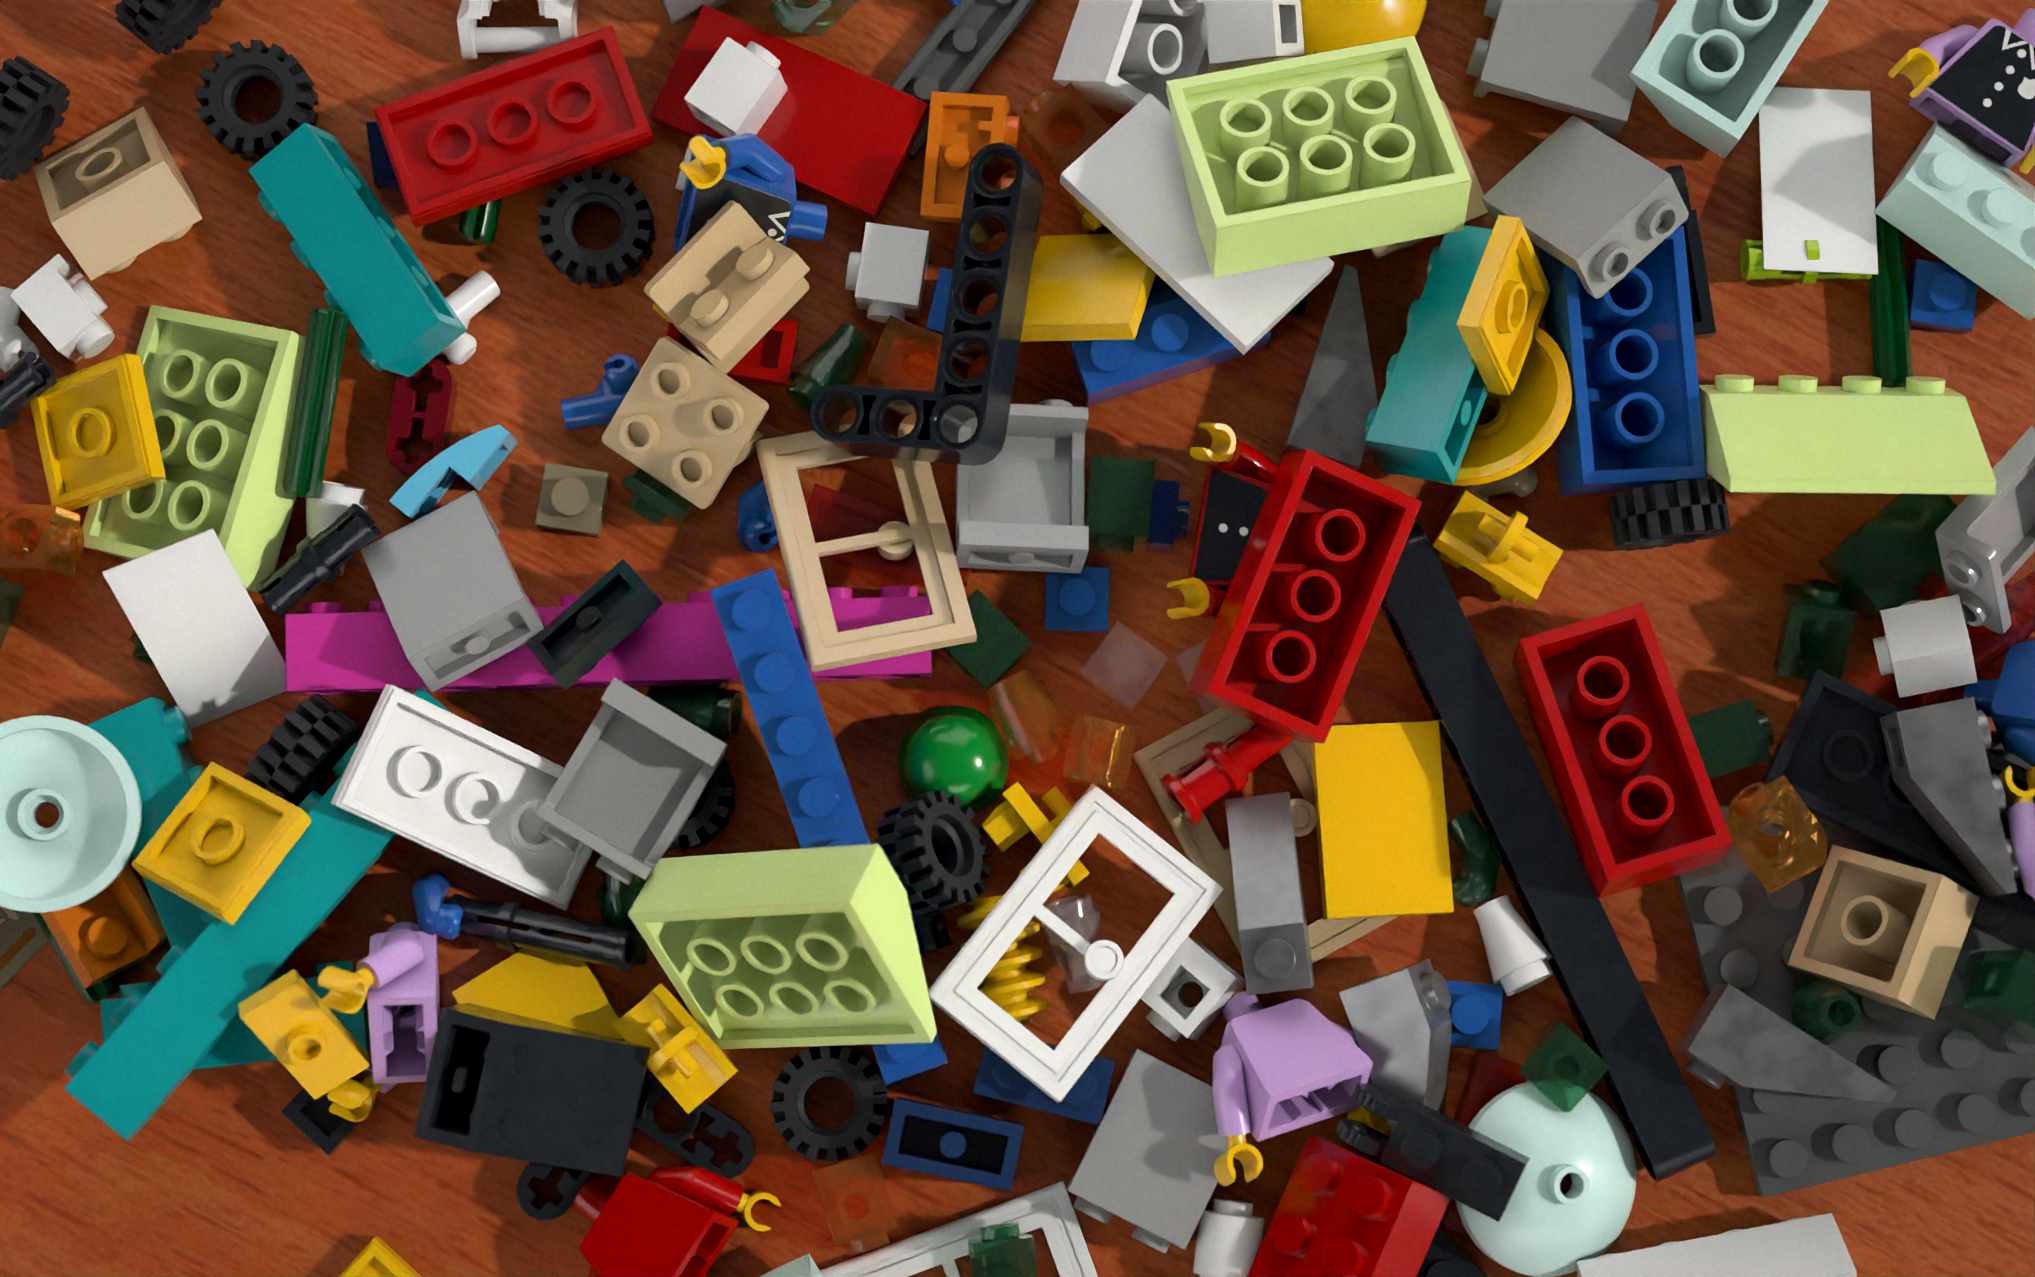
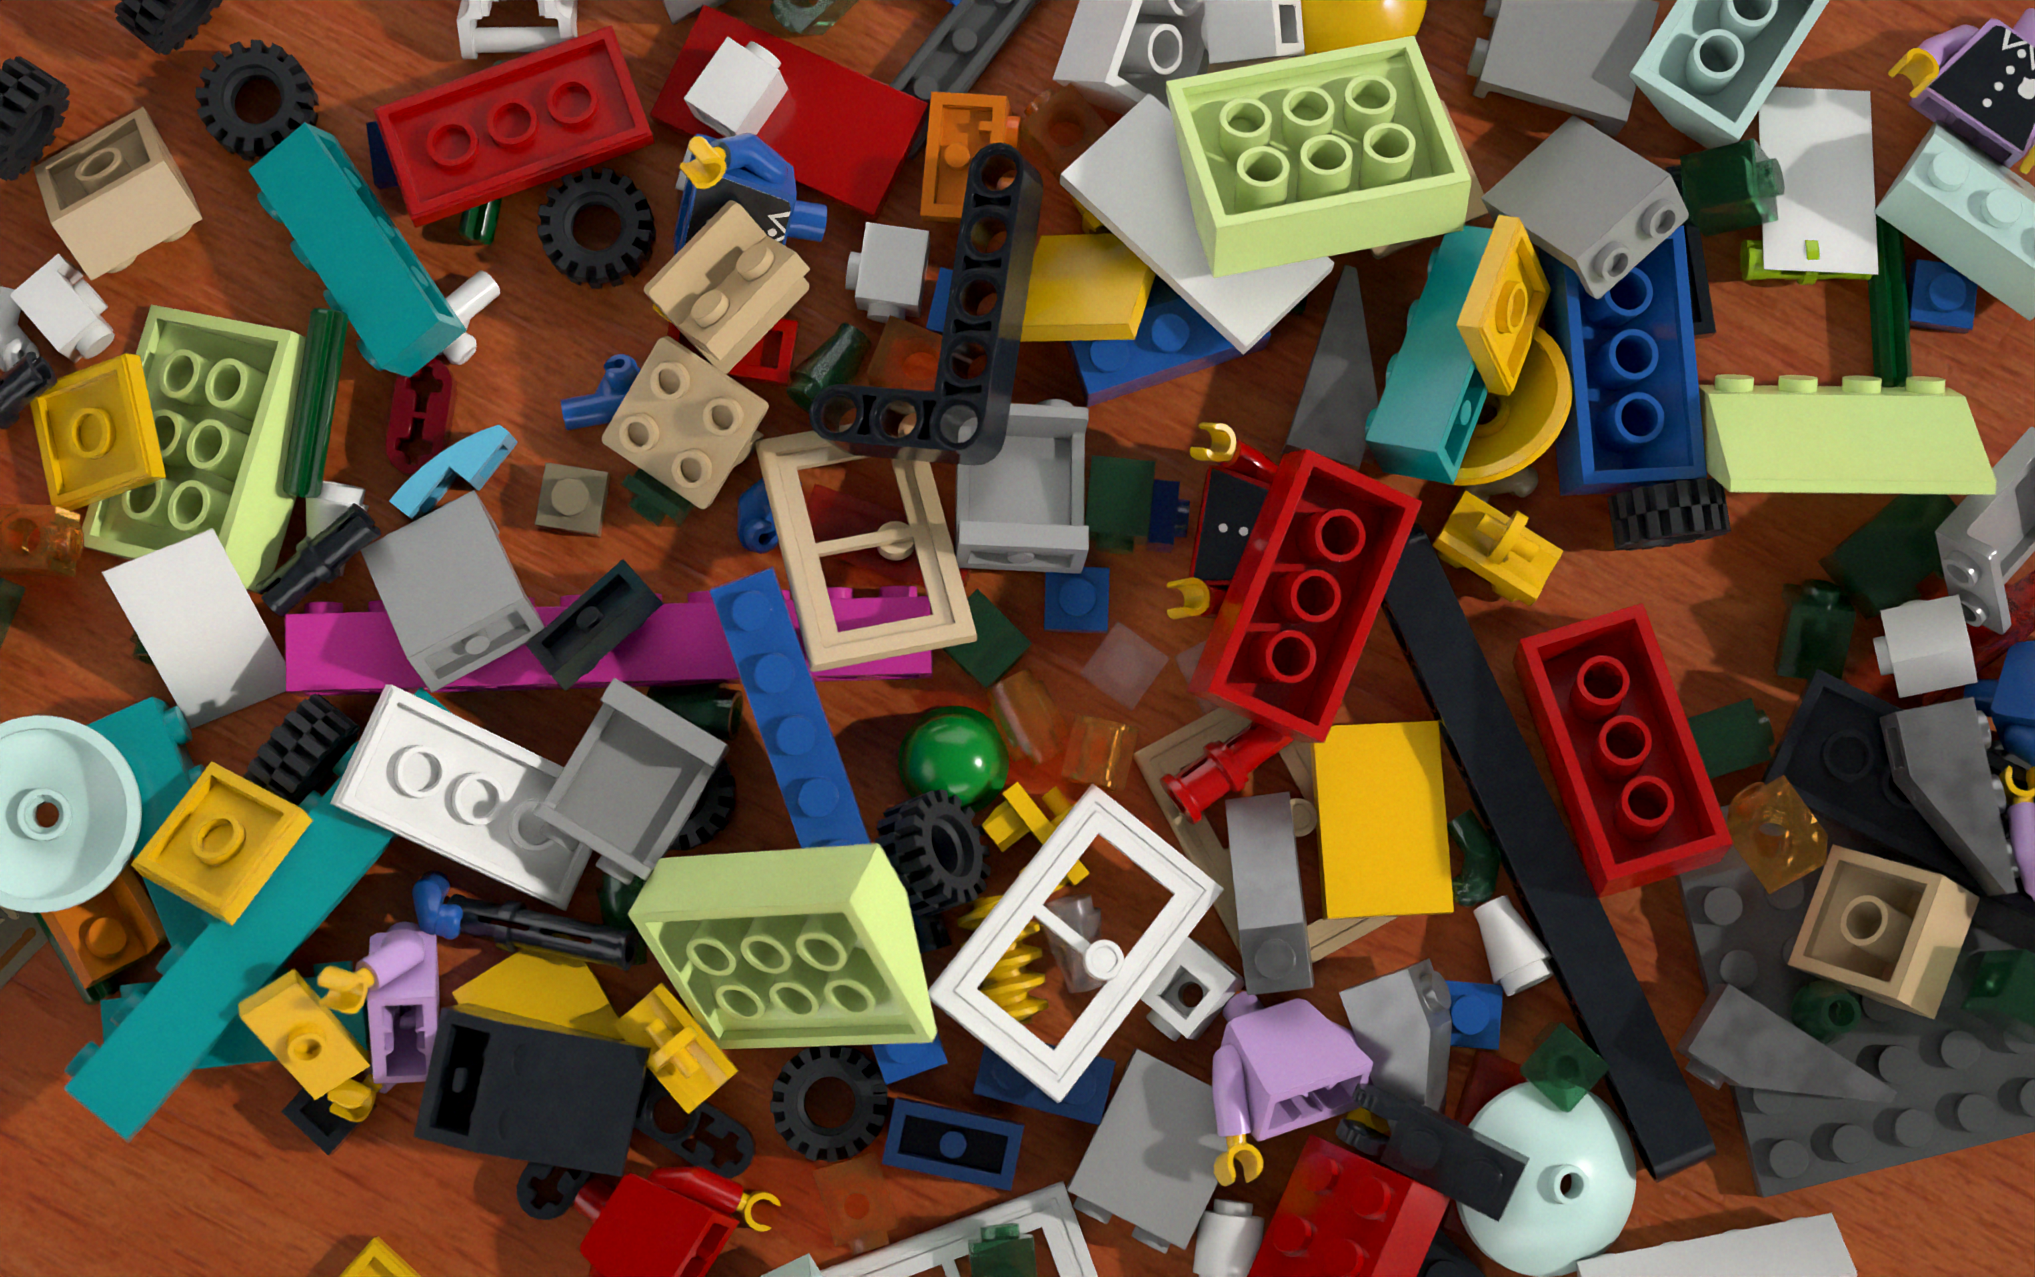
(1731, 187): none -> clear green brick

